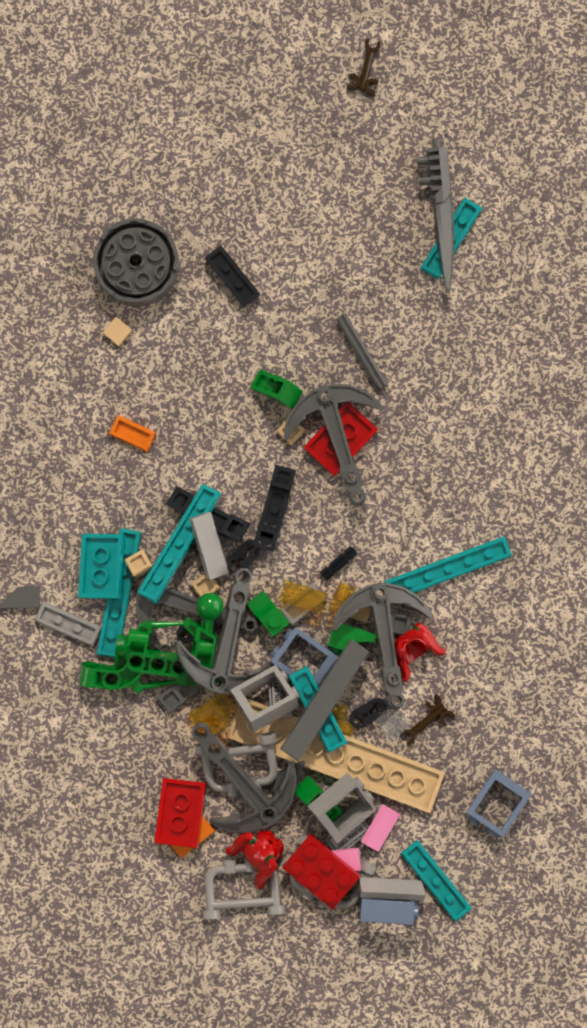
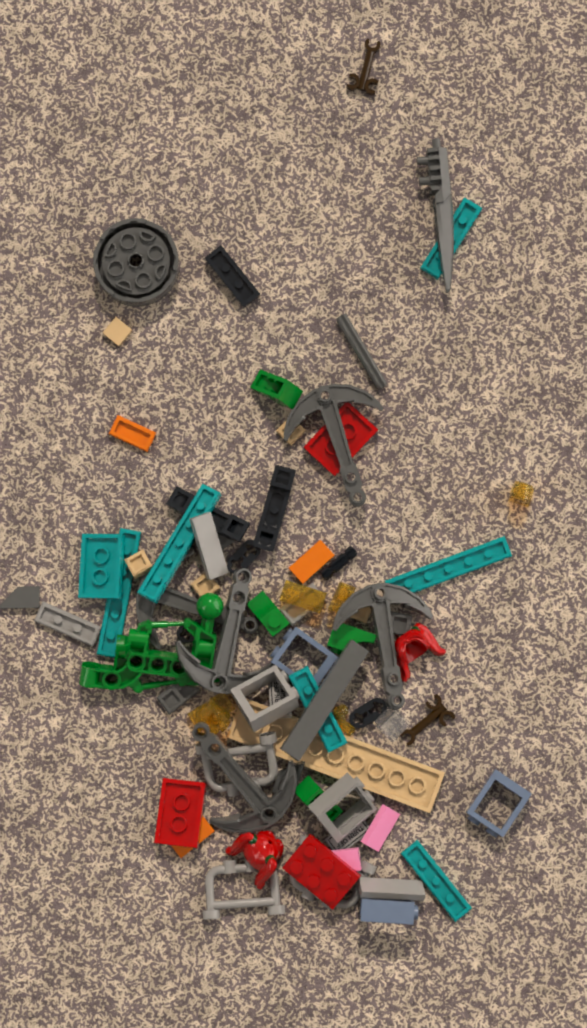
(311, 561): none -> orange tile
(521, 493): none -> clear yellow leg

